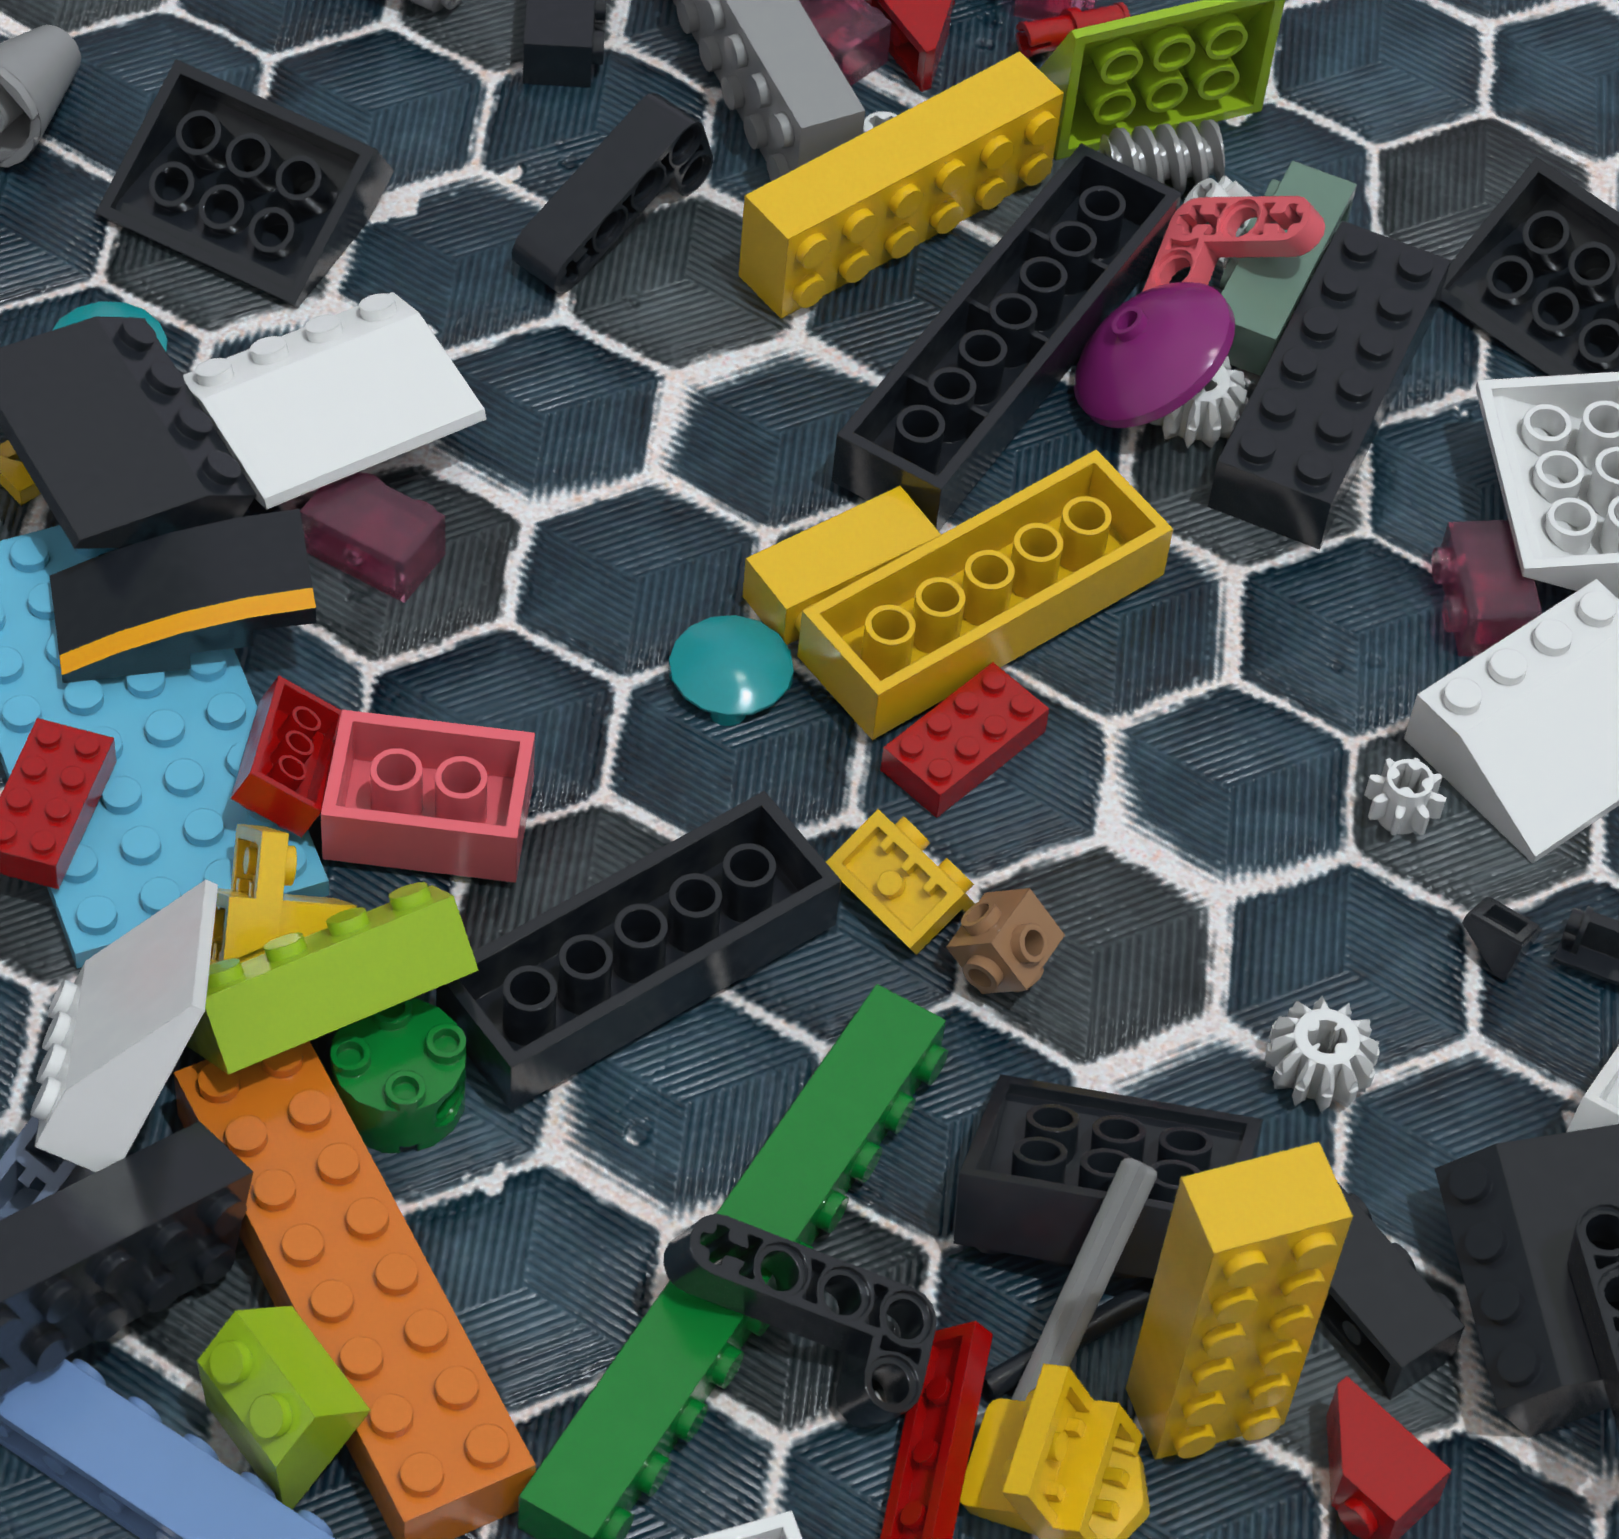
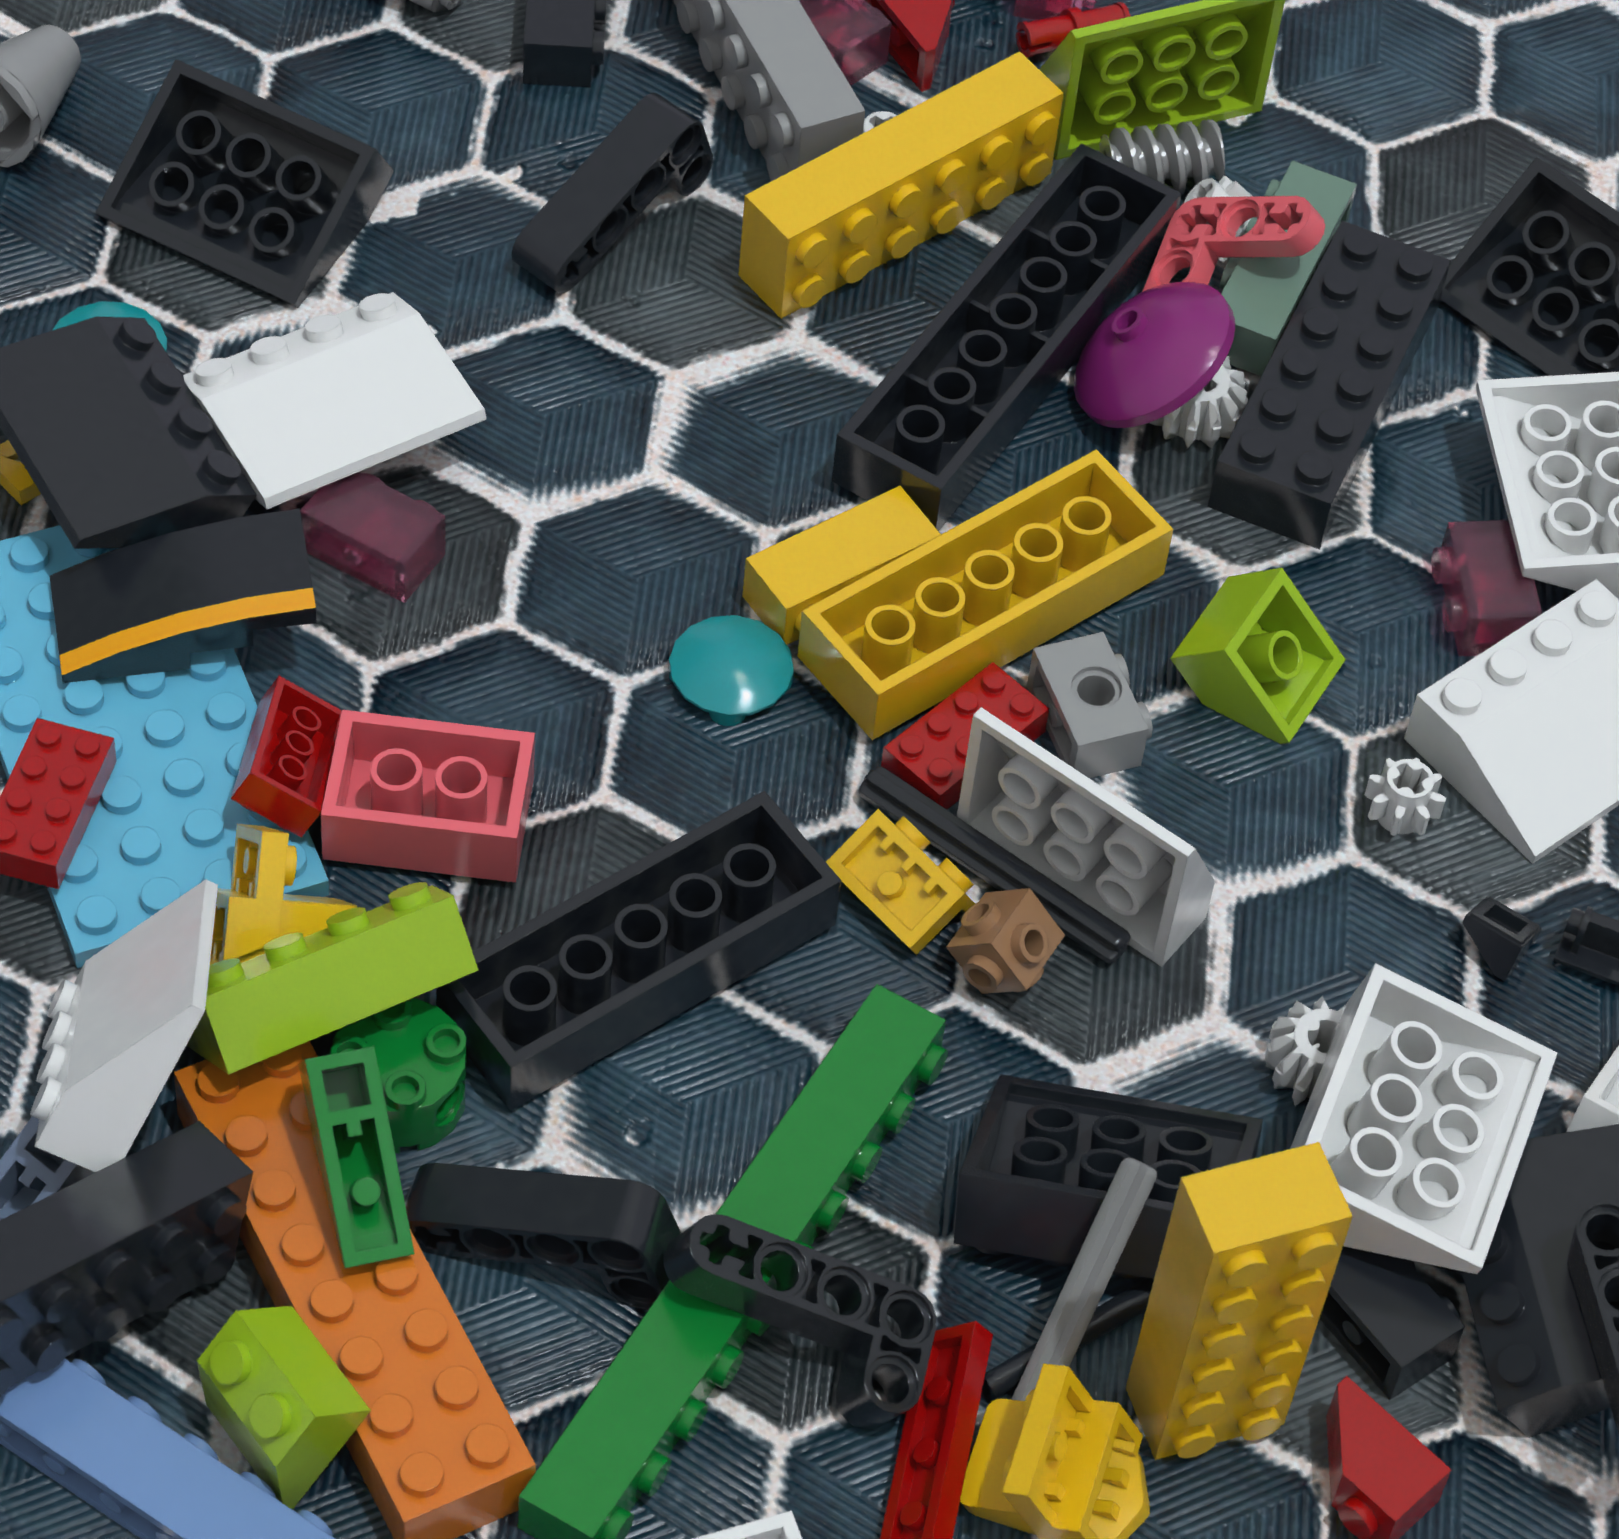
(356, 1156): none -> green slope
(547, 1220): none -> black beam
(994, 863): none -> black axle
(1083, 838): none -> white slope
(1091, 706): none -> light grey brick
(1259, 654): none -> lime slope
(1423, 1120): none -> white slope

